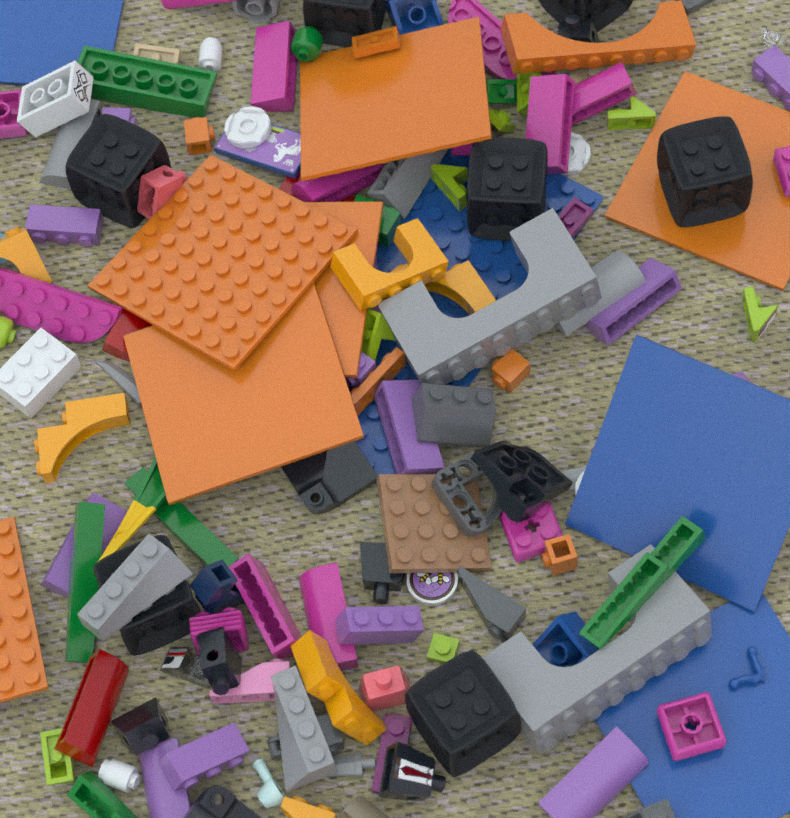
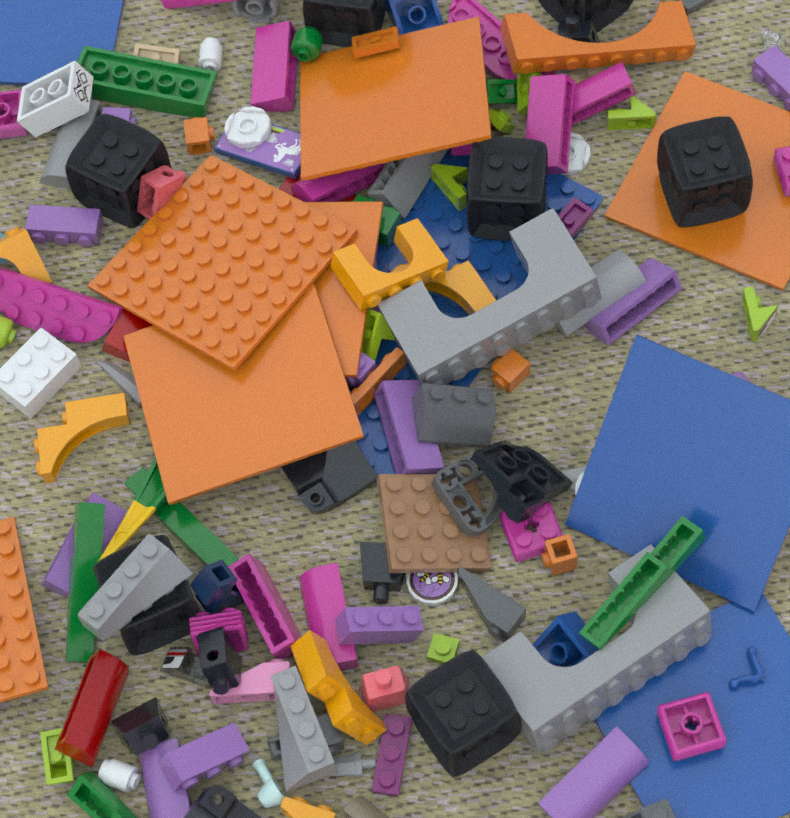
(409, 774): black torso -> none

